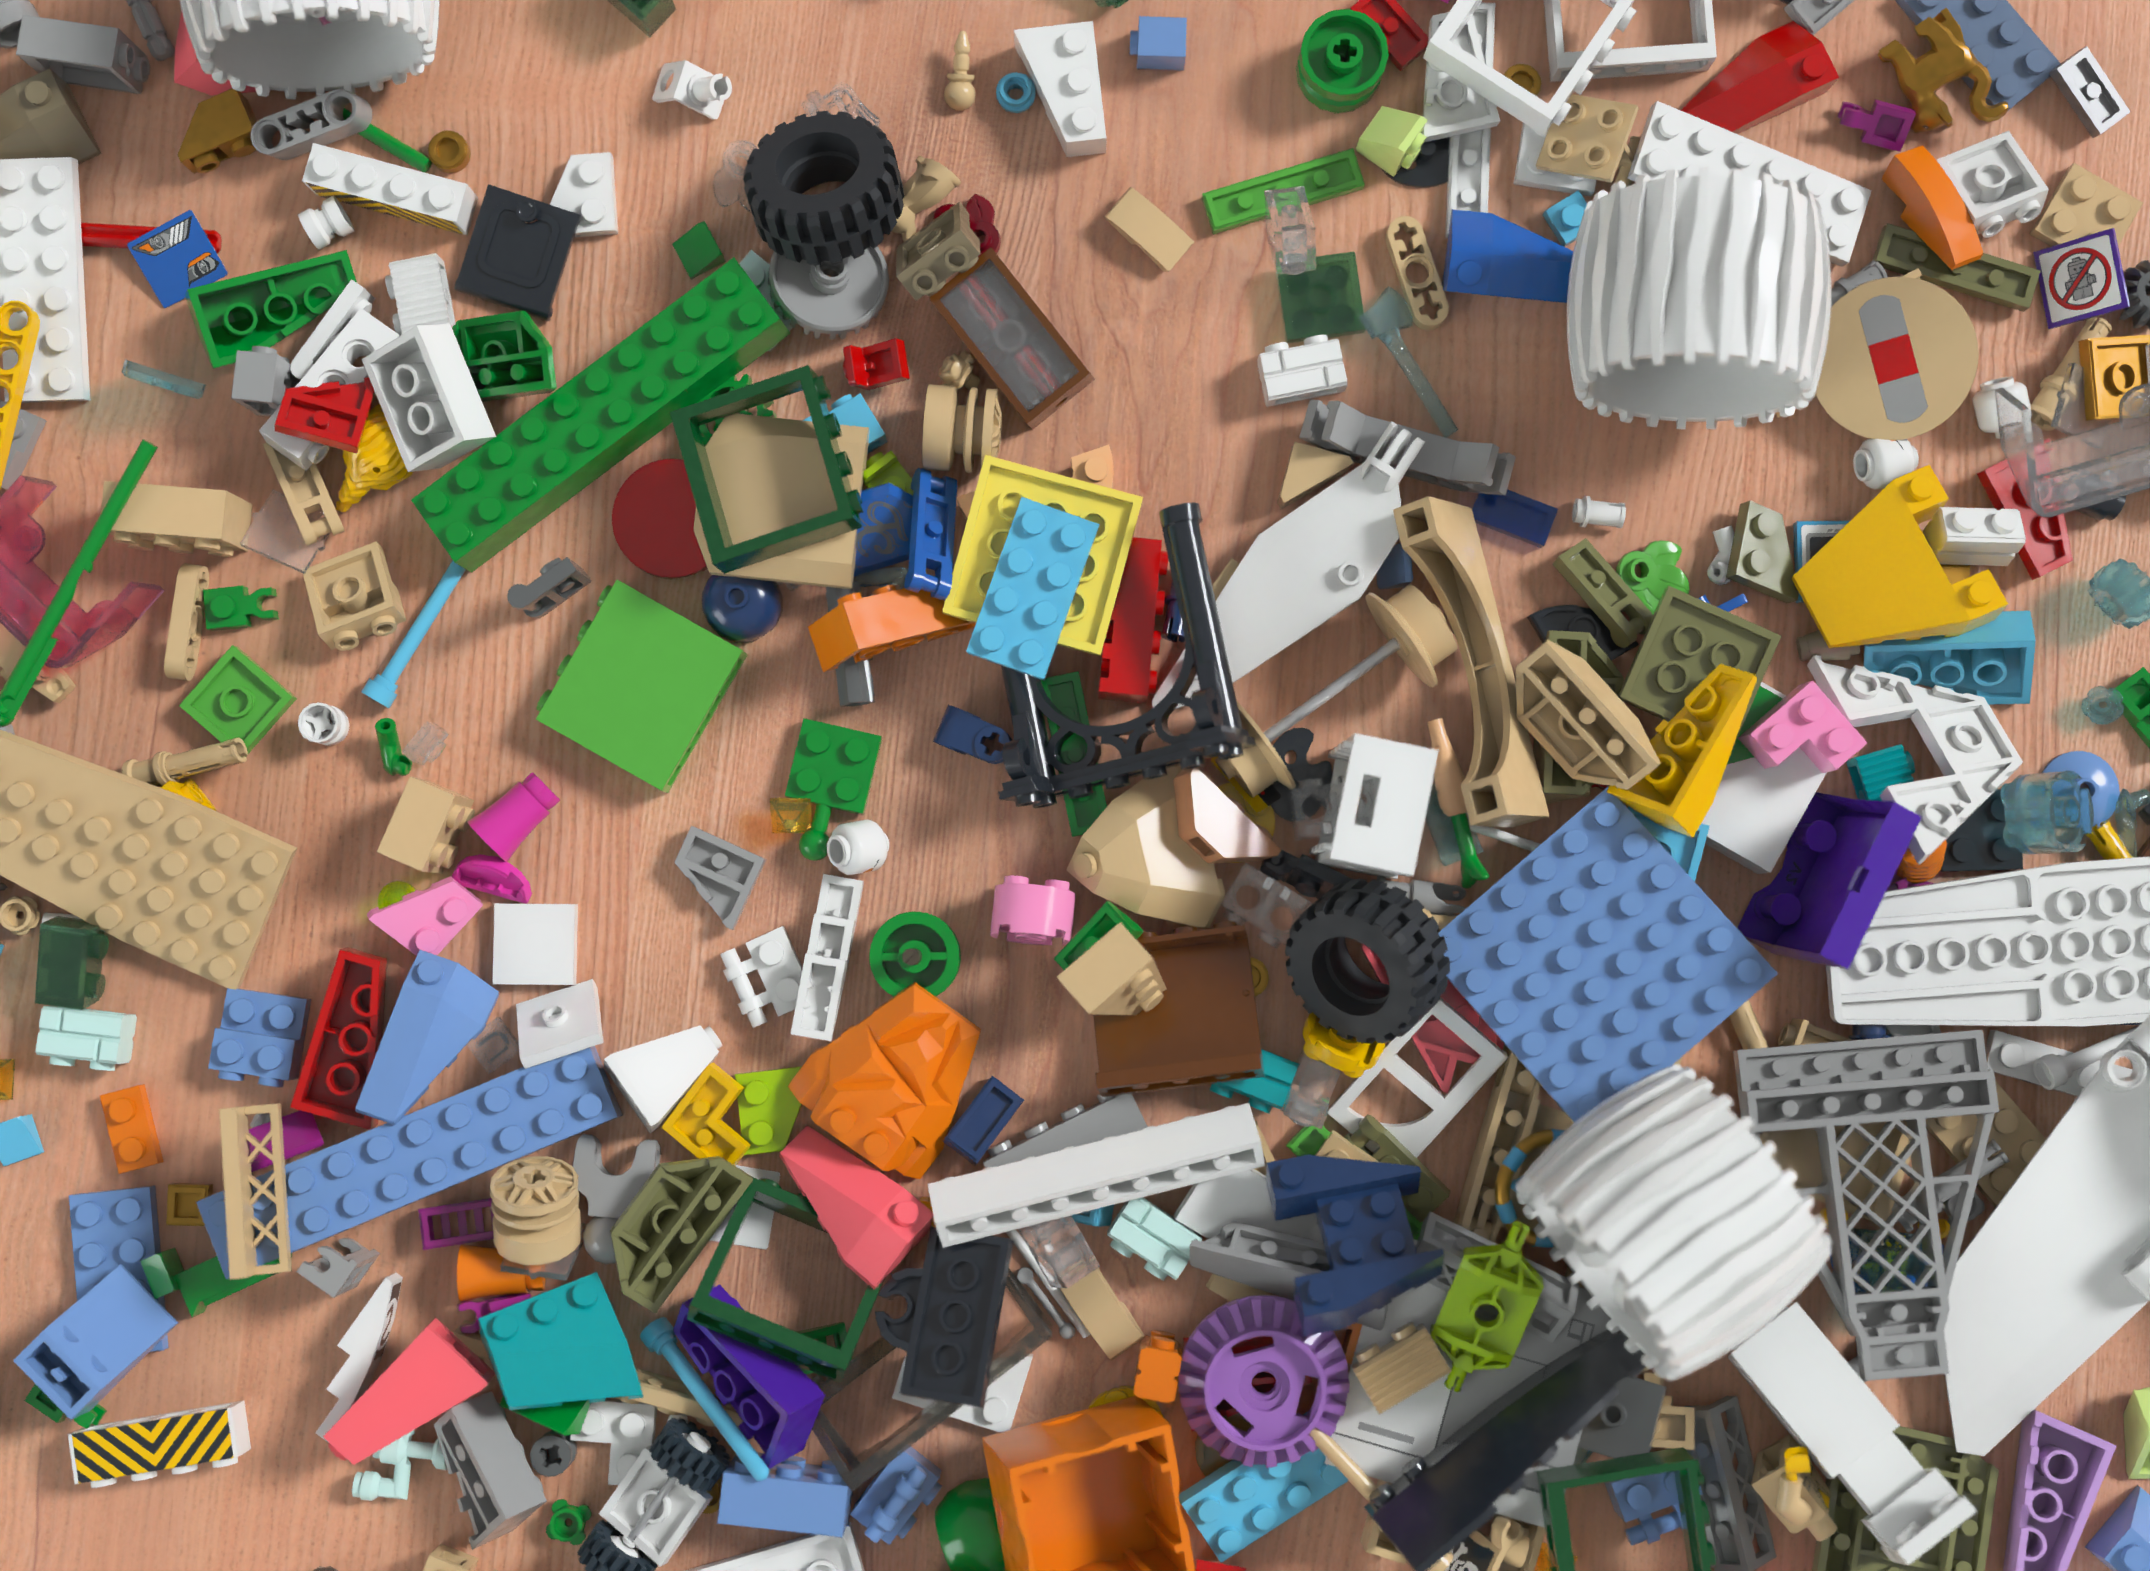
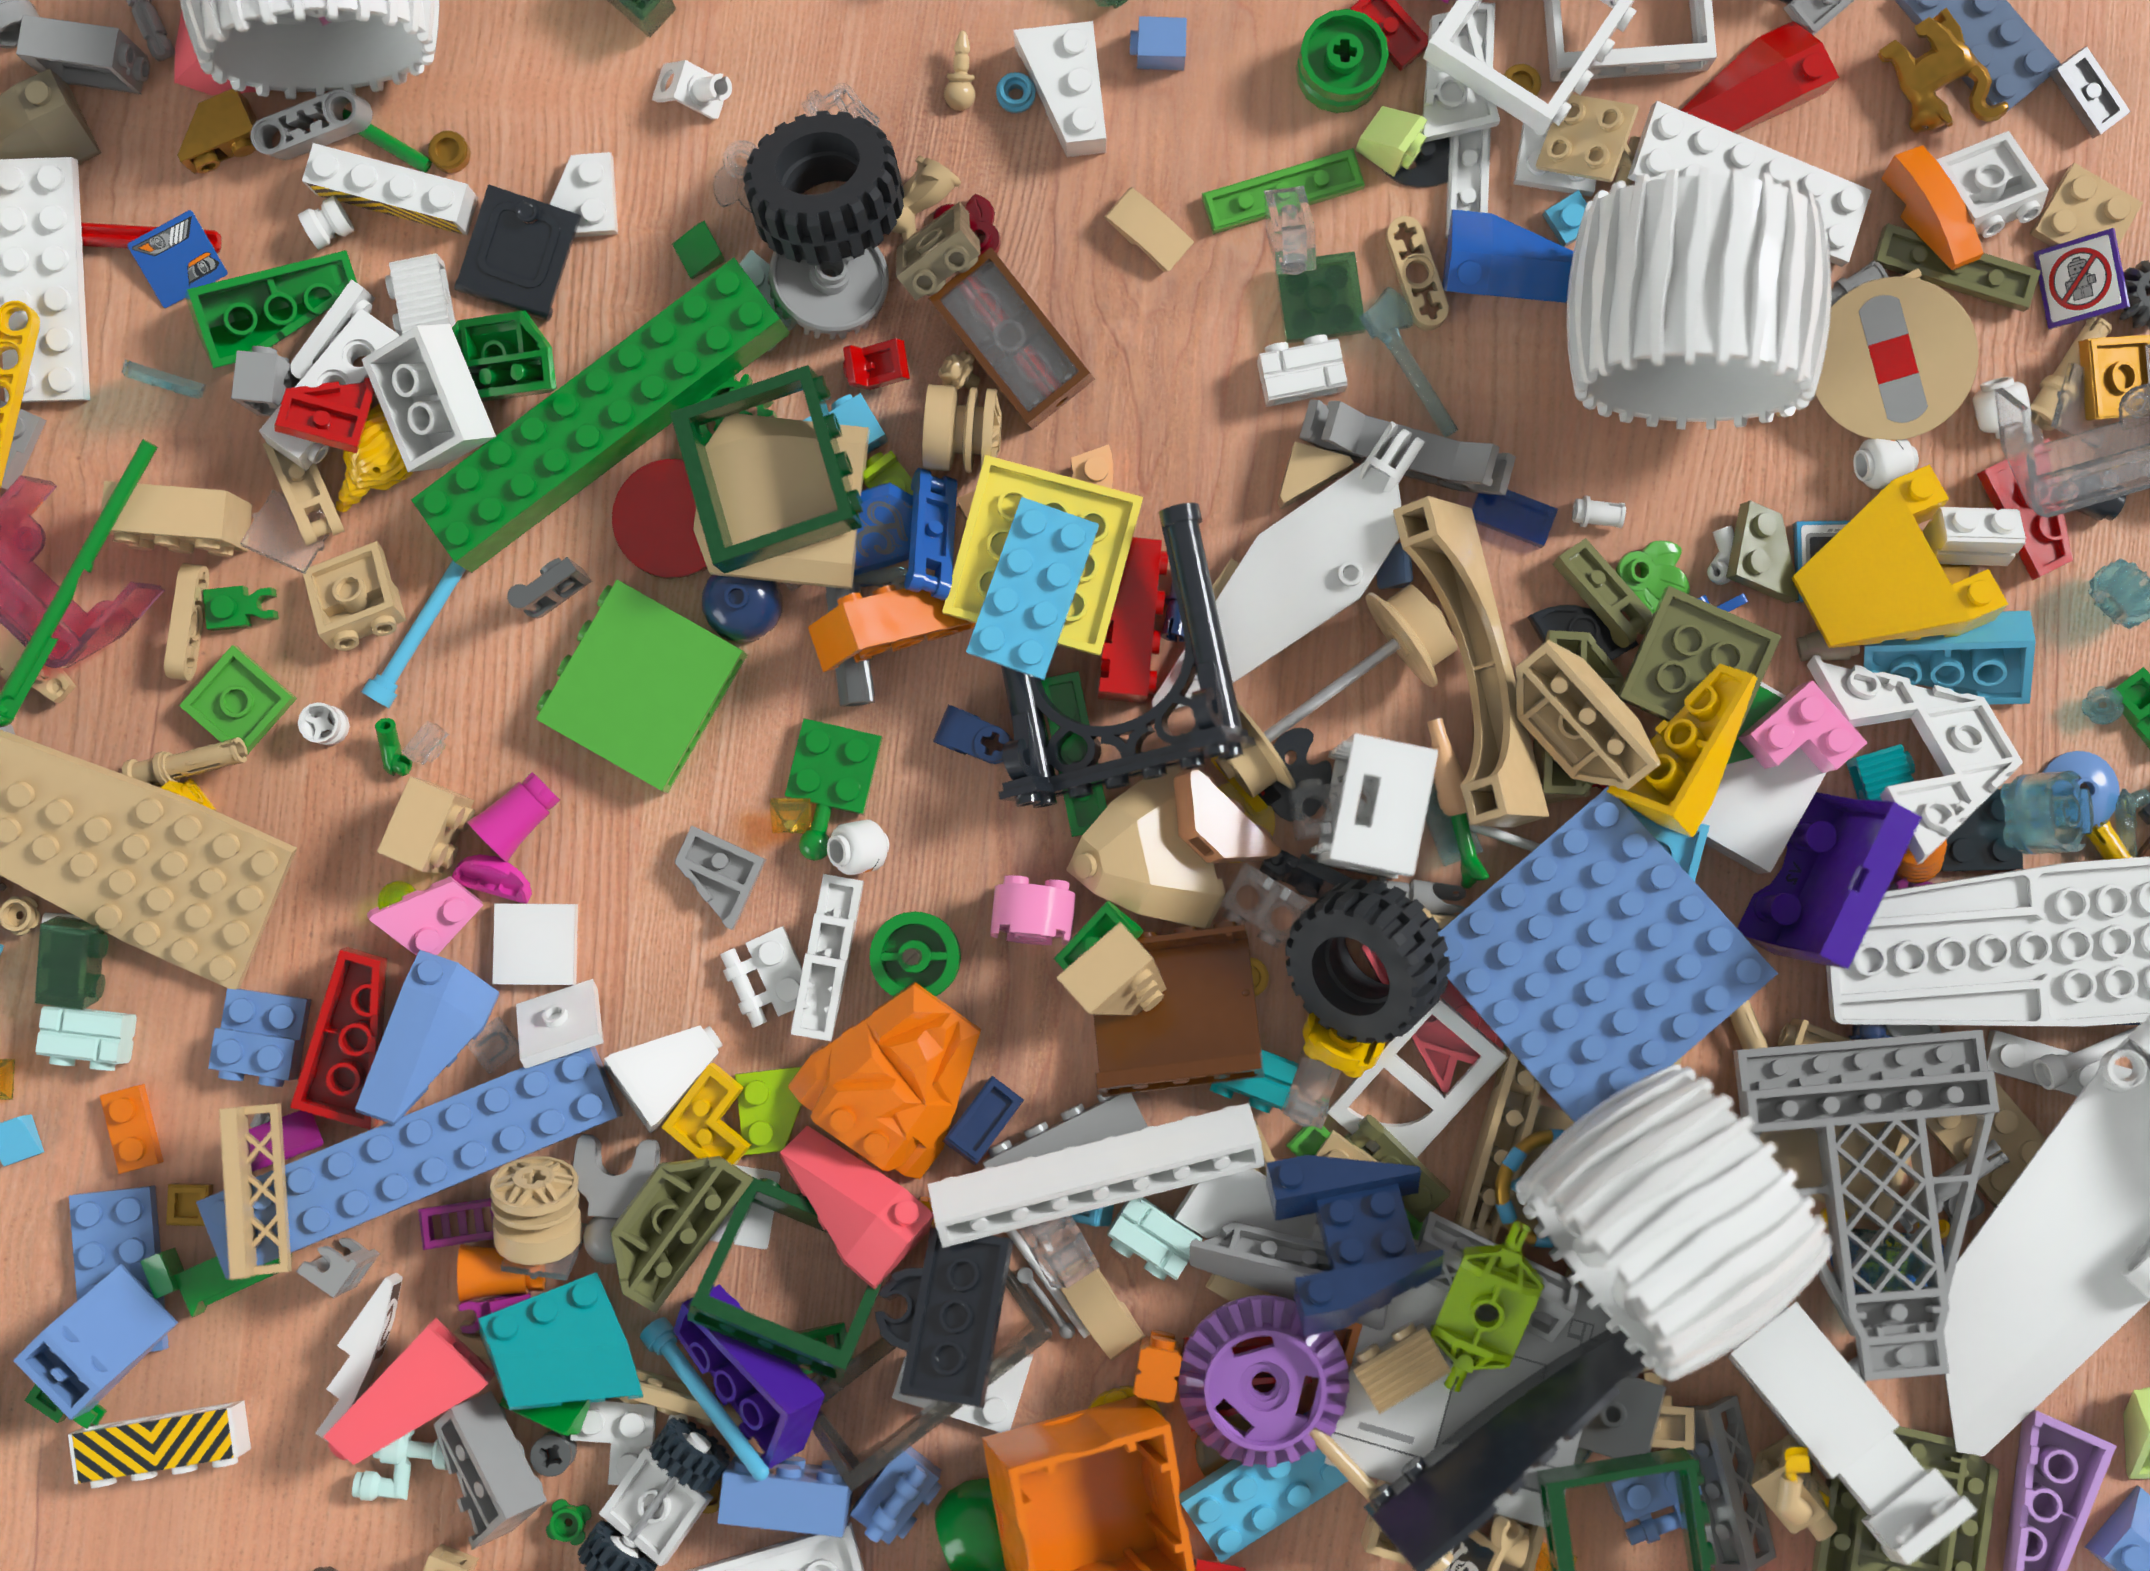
(1882, 126): magenta plate -> none

